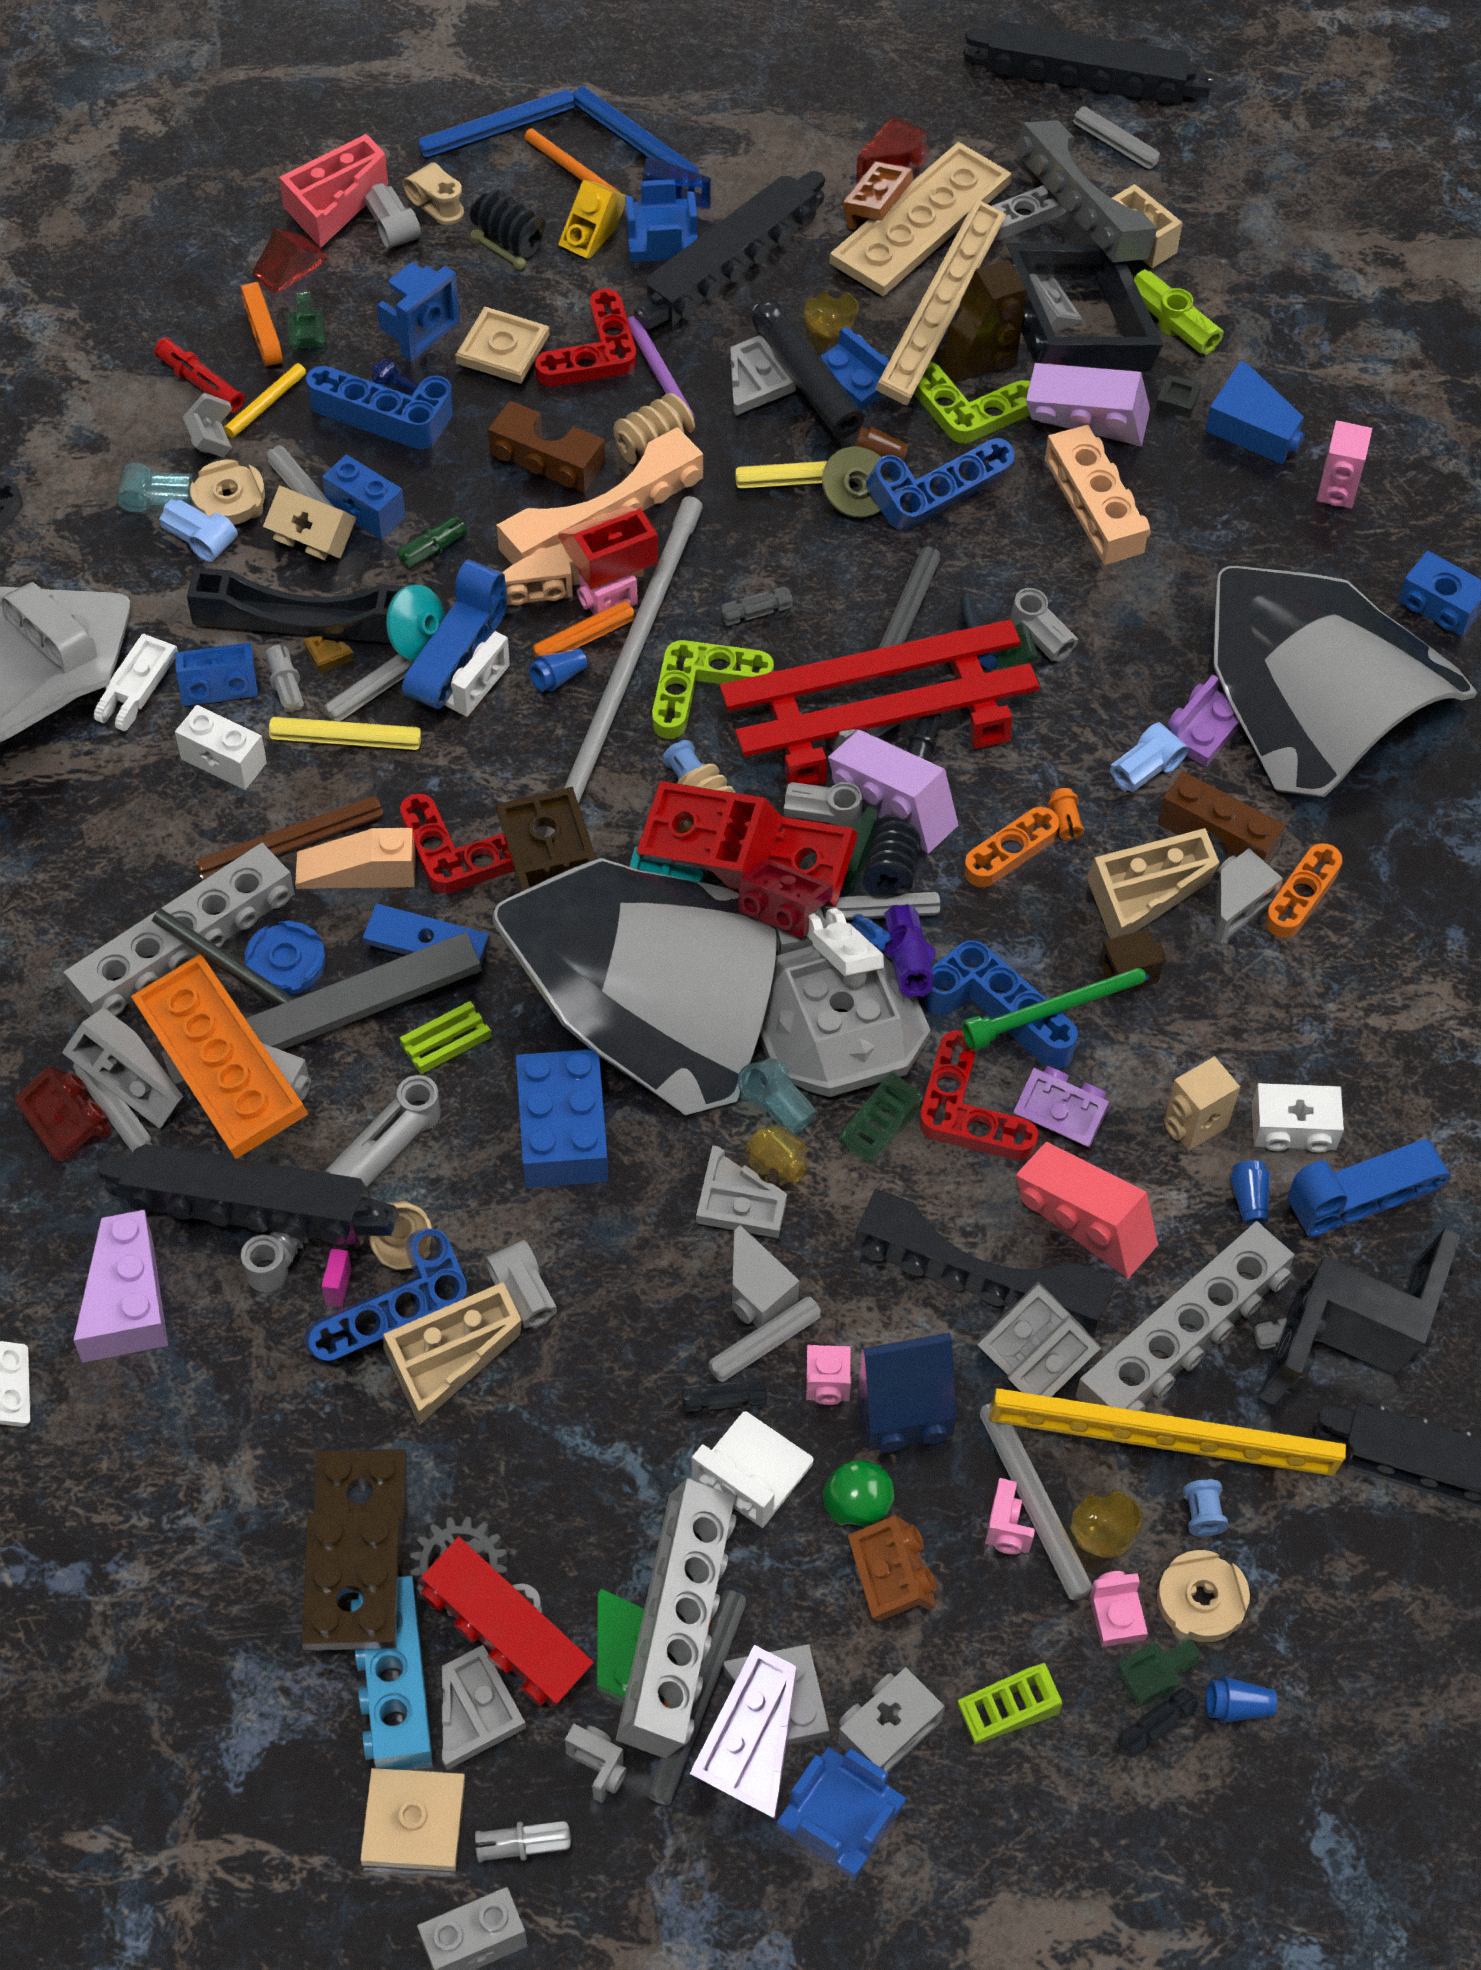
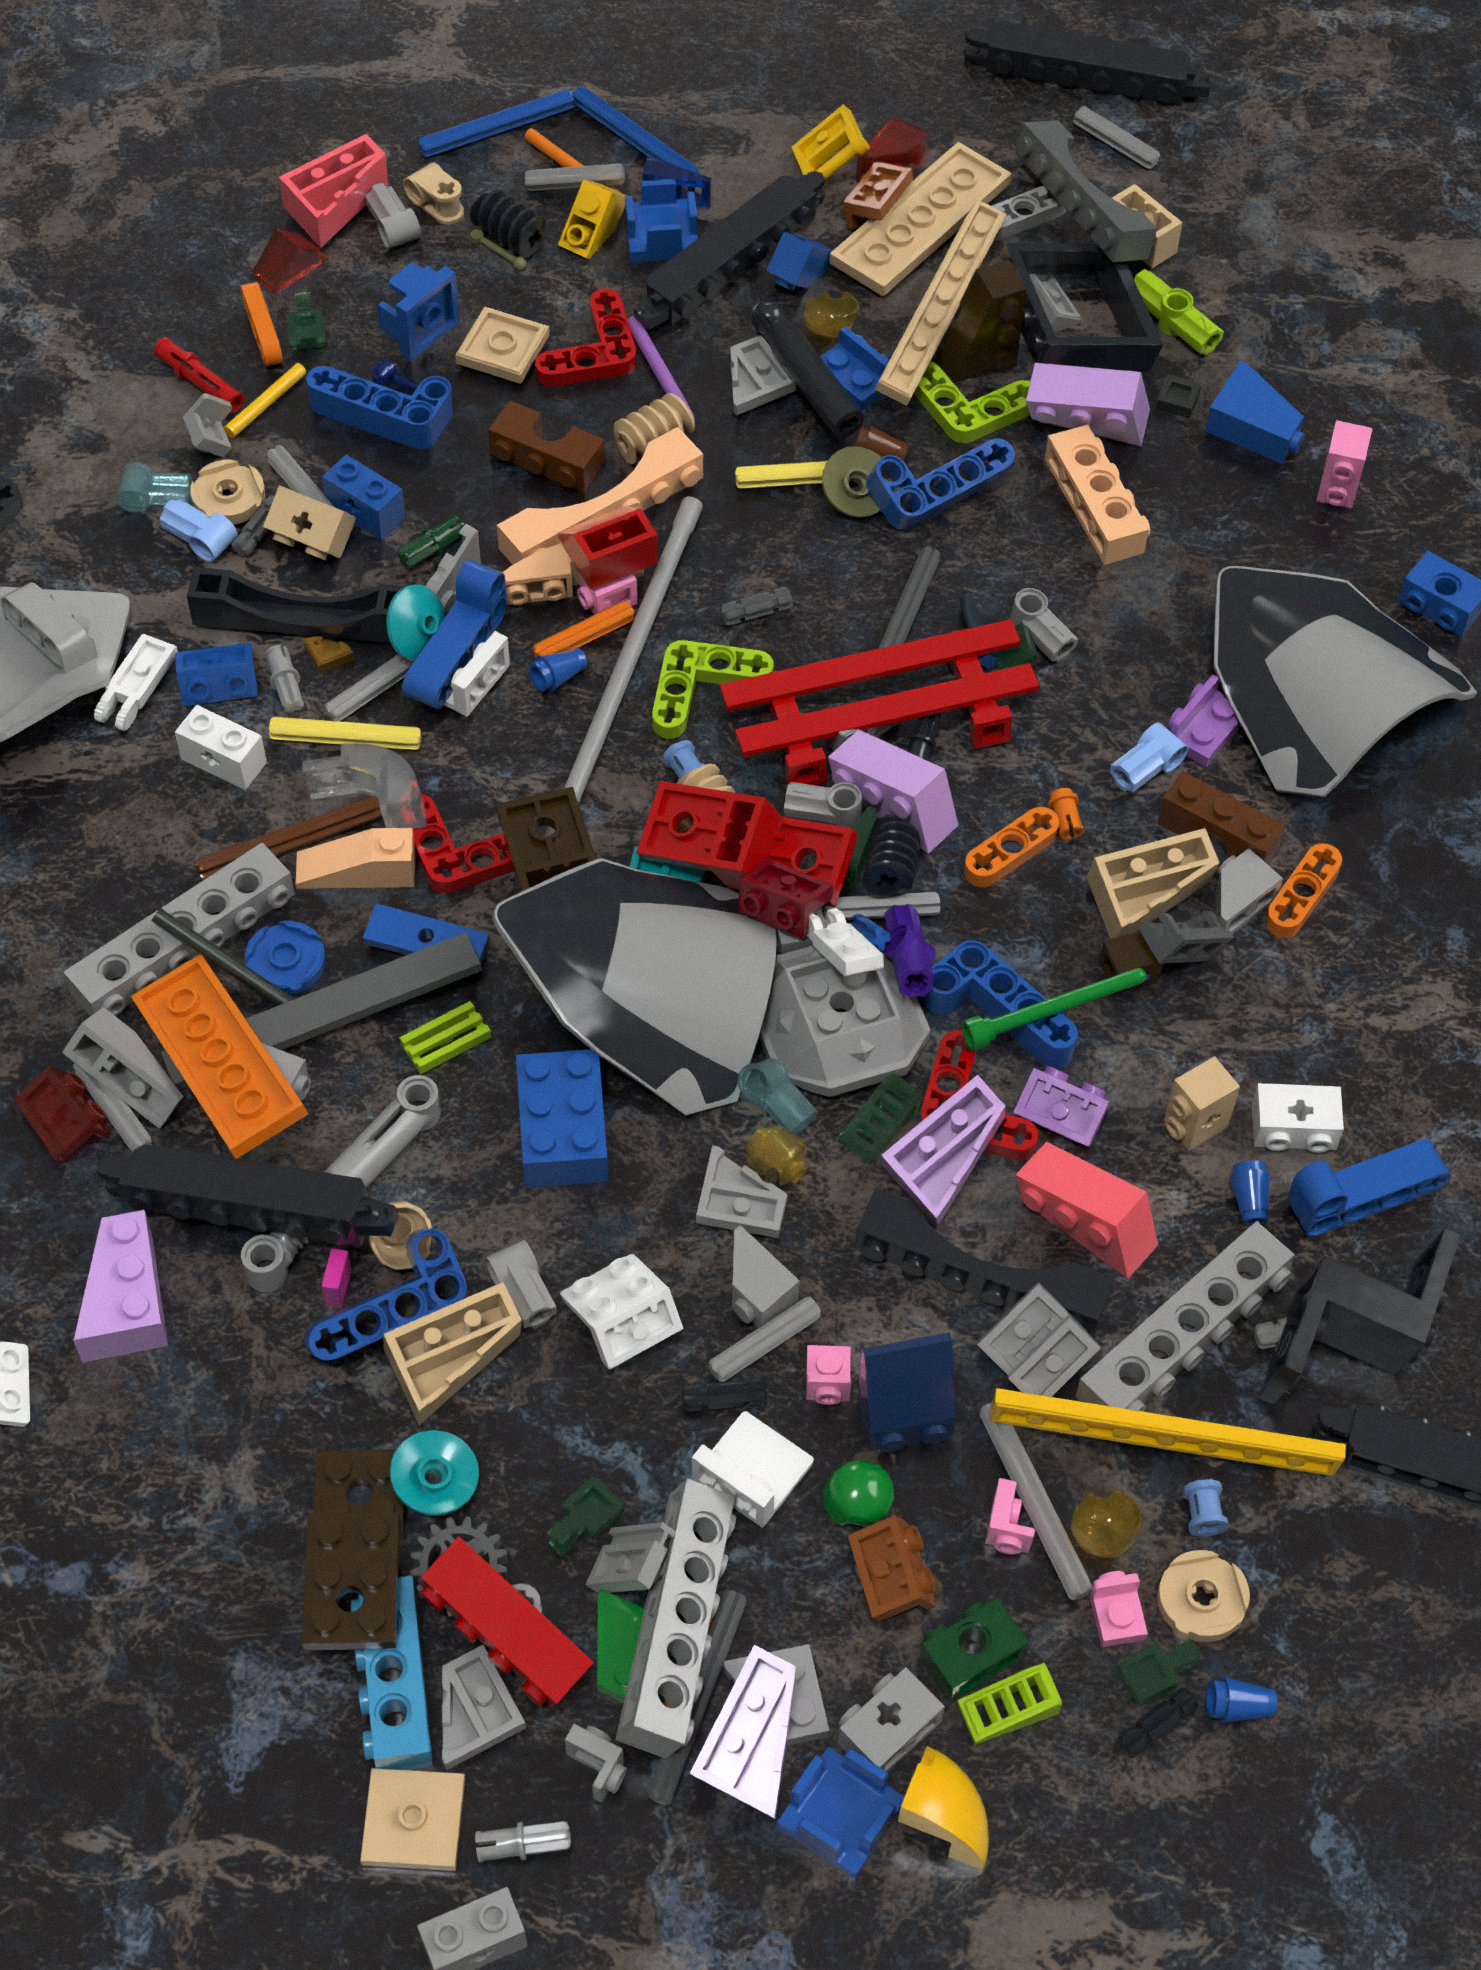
(253, 530): none -> dark grey axle
(372, 772): none -> clear arch
(437, 1454): none -> teal dish
(444, 579): none -> light grey wing
(573, 176): none -> light grey axle
(586, 1511): none -> clear green plate
(624, 1309): none -> white bracket
(631, 1559): none -> light grey plate
(798, 261): none -> blue slope
(826, 140): none -> yellow plate
(945, 1147): none -> lavender wedge
(947, 1806): none -> yellow brick
(962, 1672): none -> dark green brick
(1185, 940): none -> dark grey hinge

